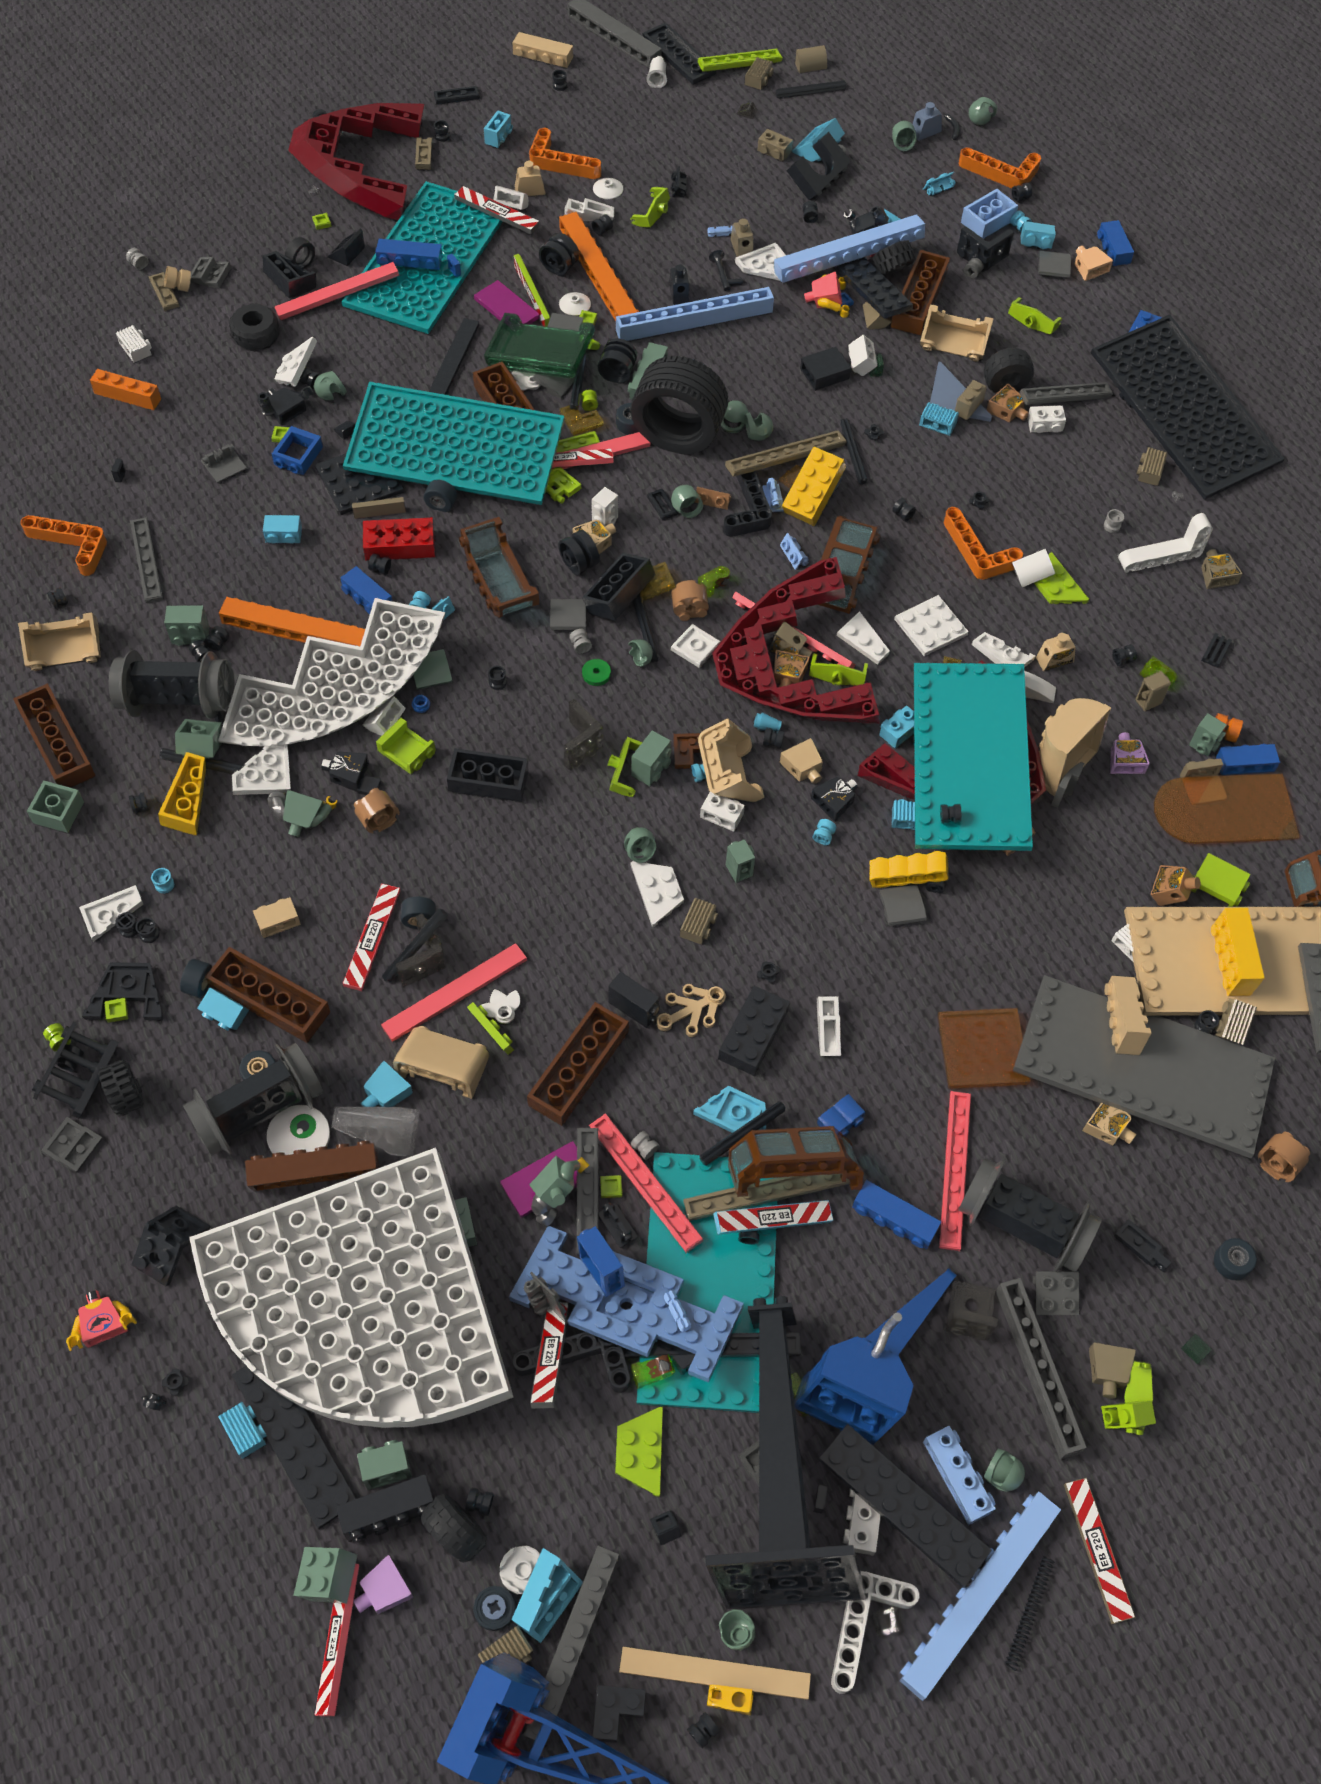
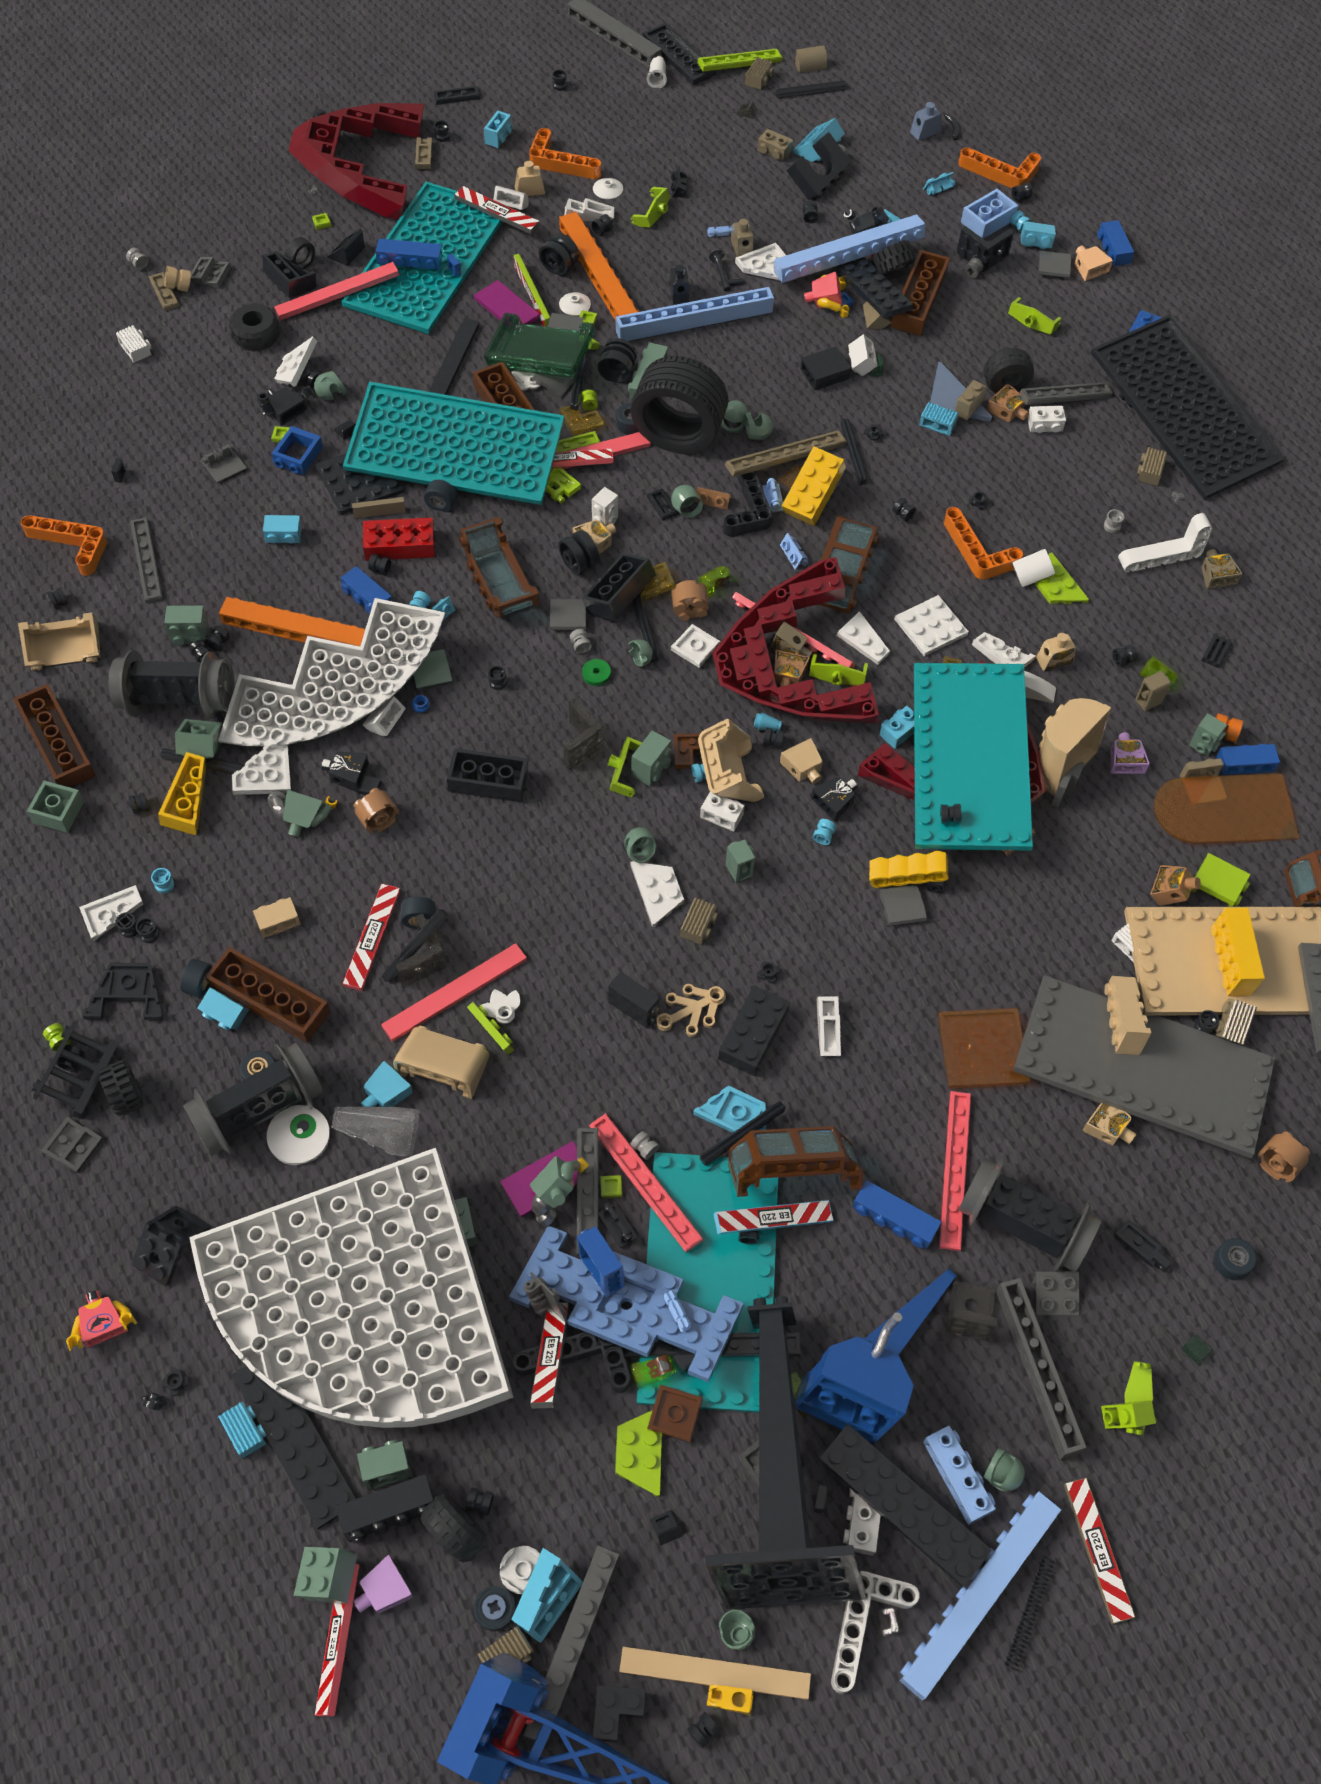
(116, 1010): lime plate -> none
(125, 389): orange brick -> none
(311, 1167): reddish brown brick -> none
(405, 747): lime panel -> none
(542, 49): tan brick -> none
(578, 1064): reddish brown brick -> none
(675, 1413): none -> reddish brown tile
(768, 1191): dark tan tile -> none
(843, 1115): blue brick -> none
(902, 134): sand green helmet -> none
(903, 814): medium azure brick -> none
(955, 334): tan windscreen -> none
(979, 111): sand green helmet -> none
(1110, 1367): dark tan torso -> none

